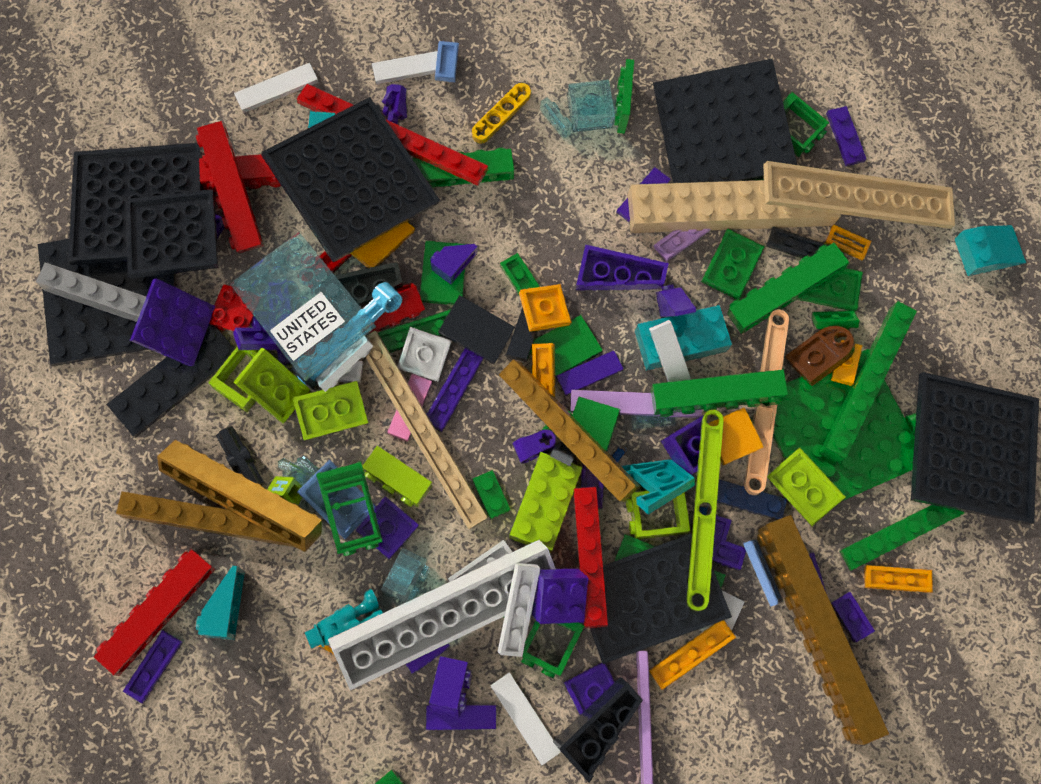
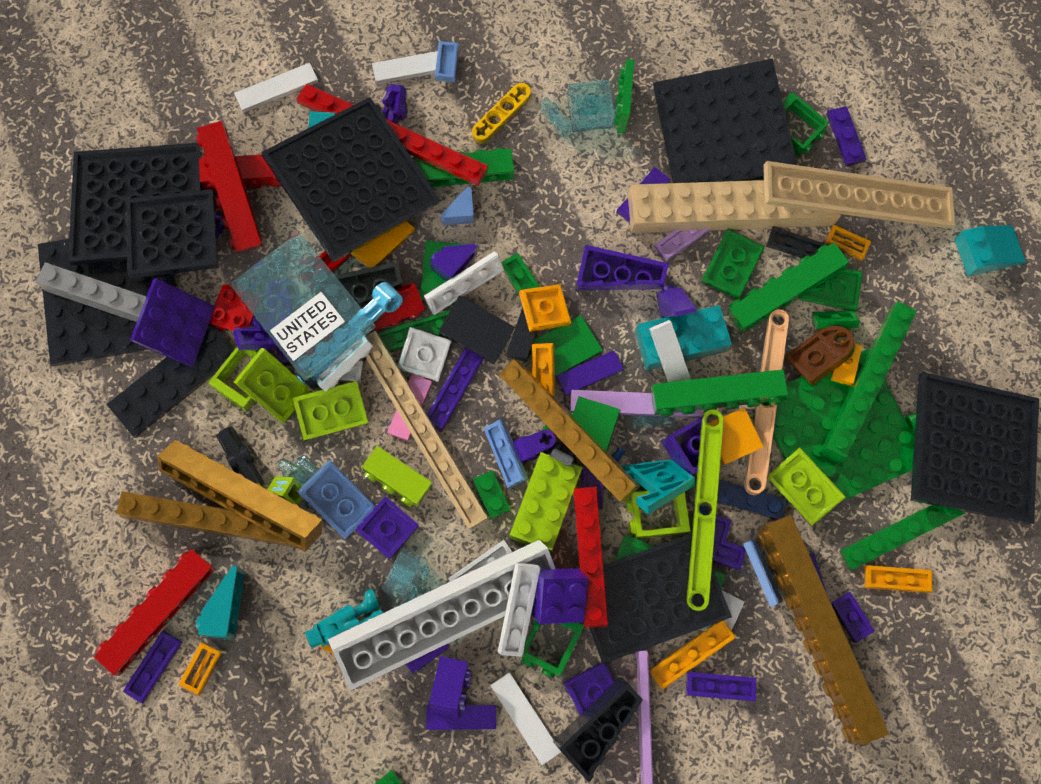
(199, 689): none -> light orange tile
(340, 479): green door -> none
(460, 210): none -> medium blue slope
(464, 283): none -> white tile
(505, 453): none -> medium blue tile
(721, 686): none -> dark purple plate

